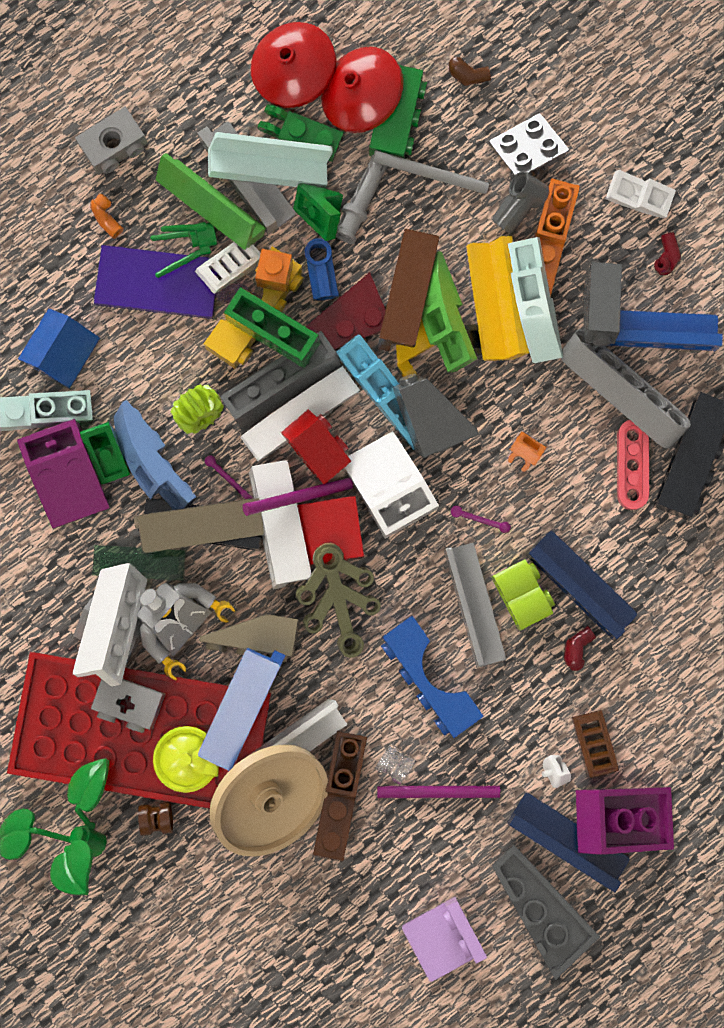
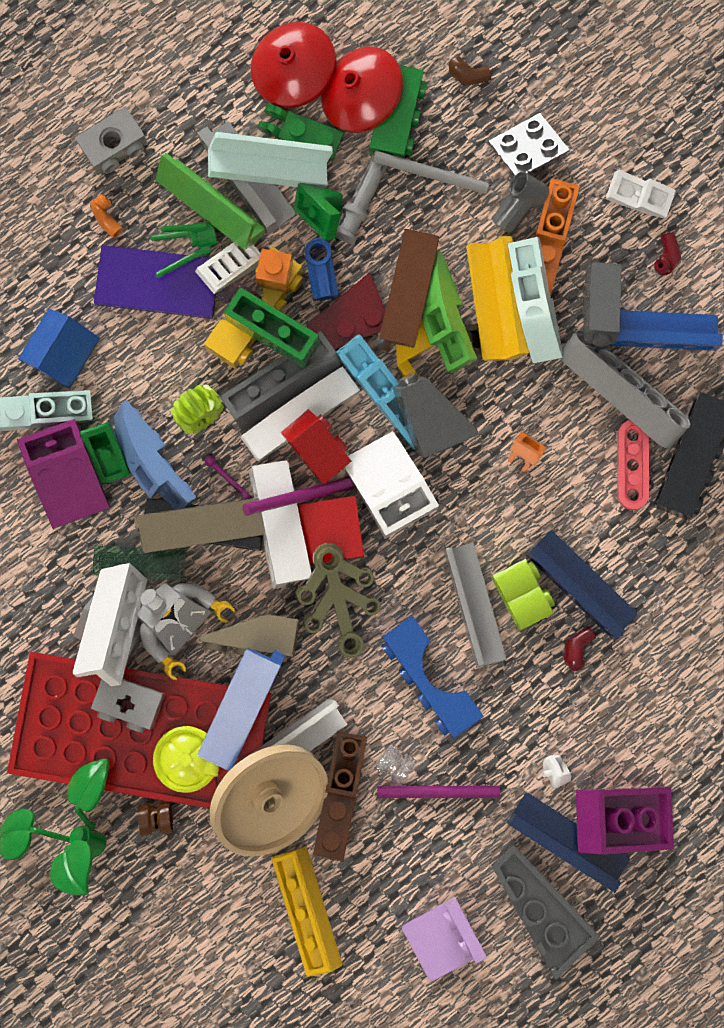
(306, 912): none -> yellow slope
(456, 511): magenta hinge -> none
(612, 765): reddish brown slope -> none

